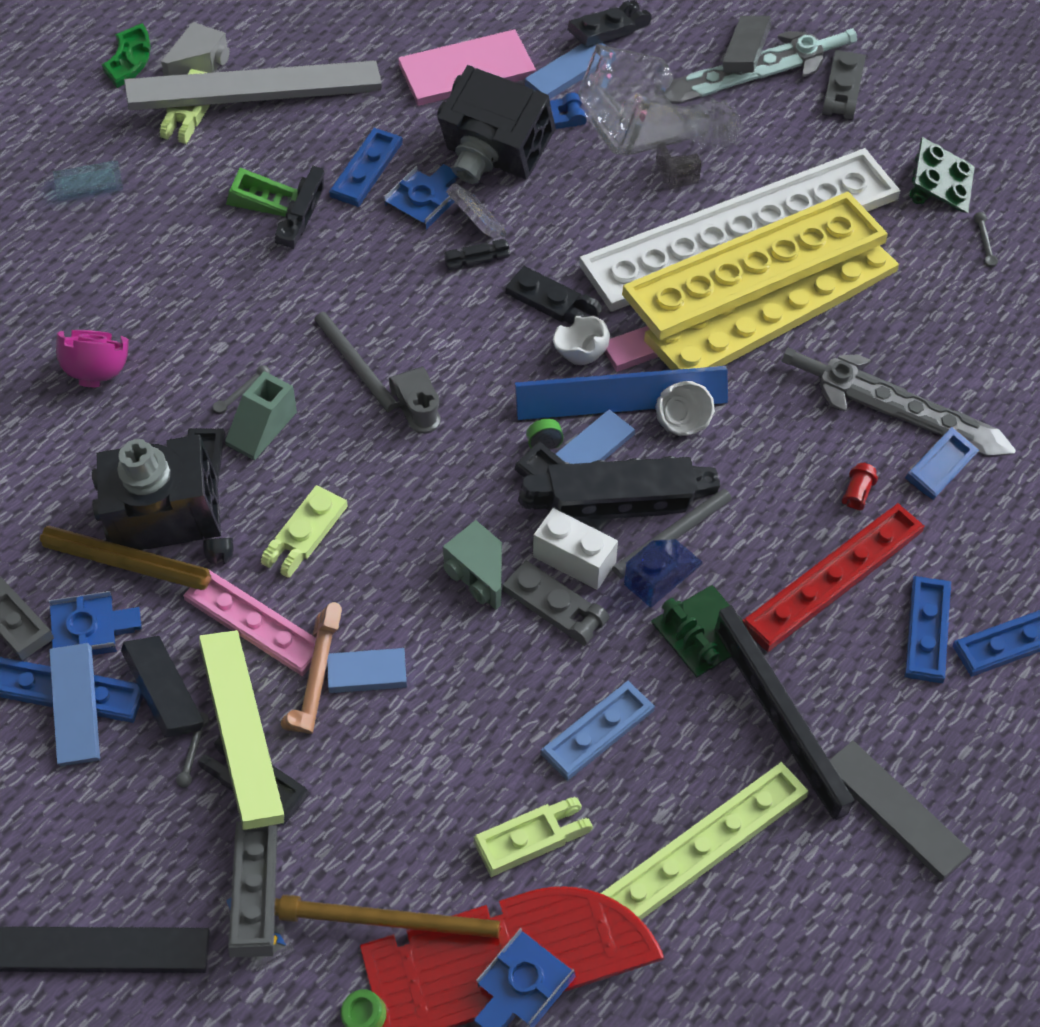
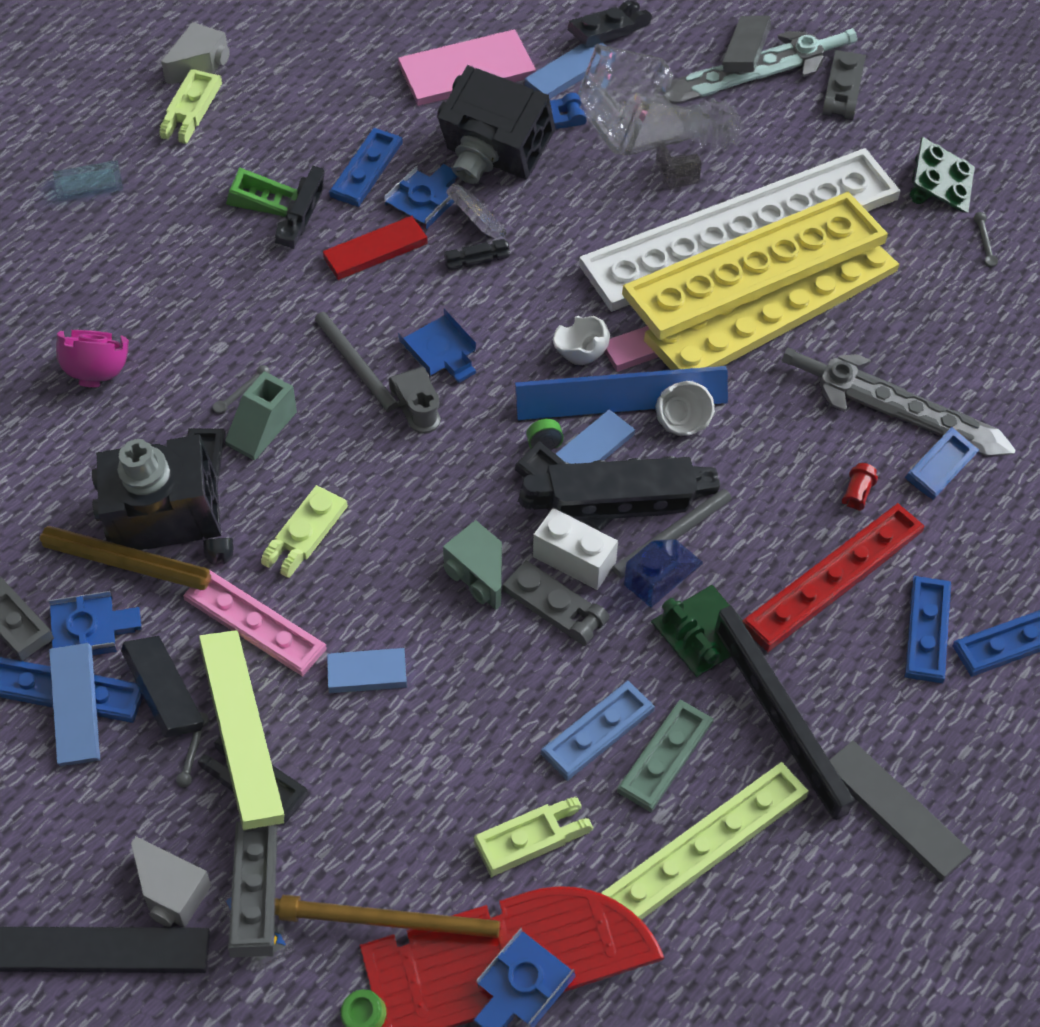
(130, 56): green tile -> none
(169, 884): none -> light grey slope
(252, 85): light grey tile -> none
(325, 626): nougat hinge -> none
(375, 247): none -> red tile
(442, 346): none -> blue piece
(550, 296): black hinge -> none
(665, 755): none -> sand green tile

